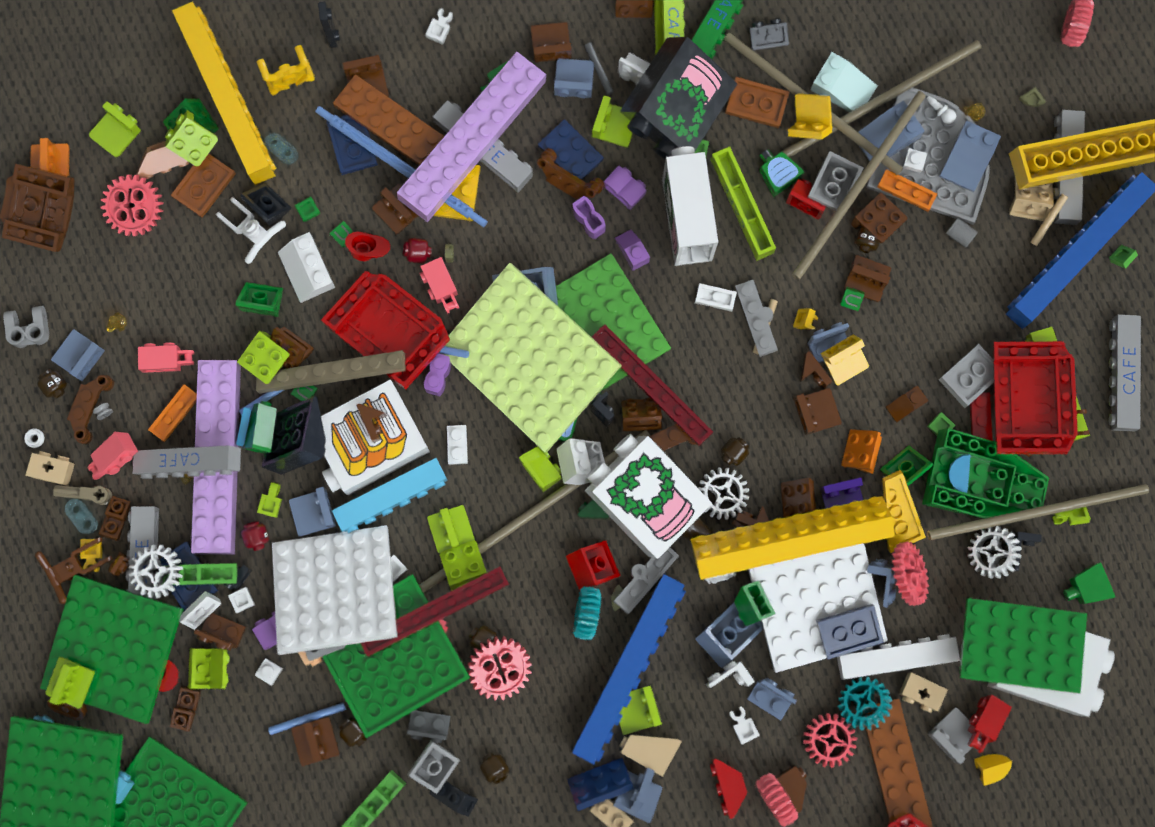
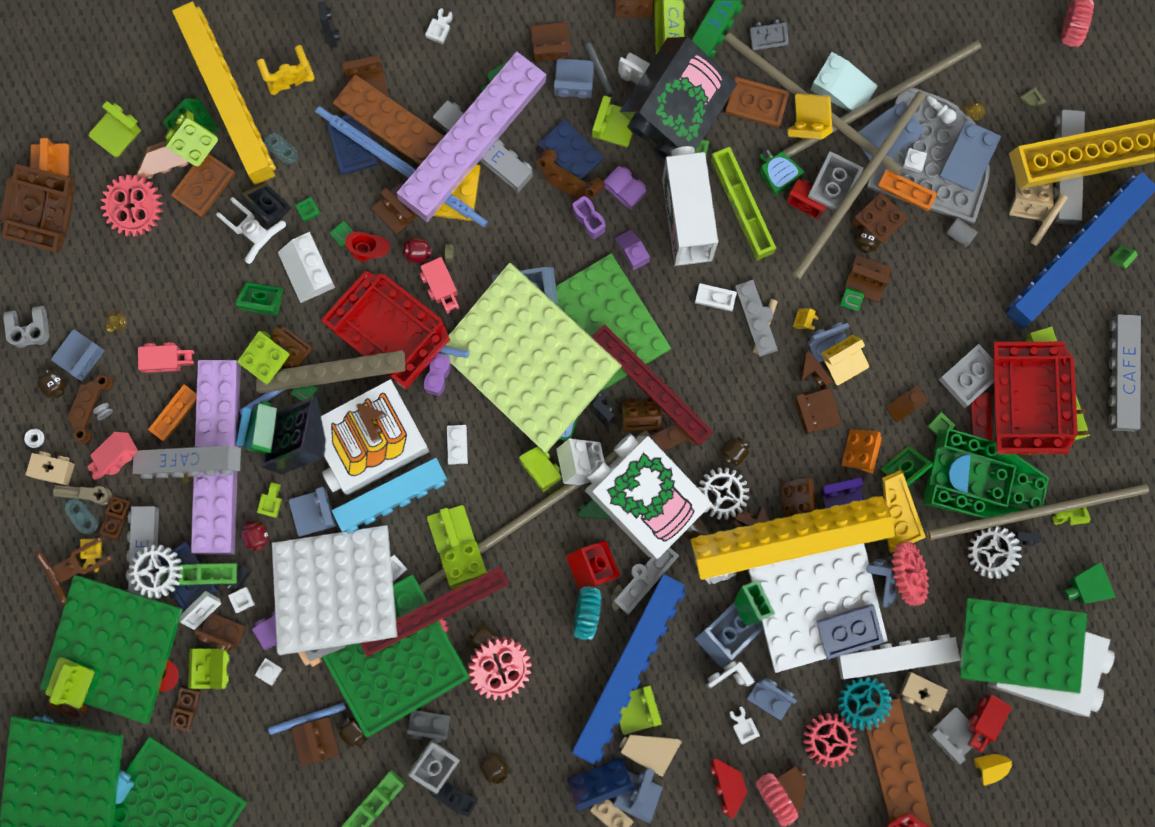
(119, 564): reddish brown slope -> none

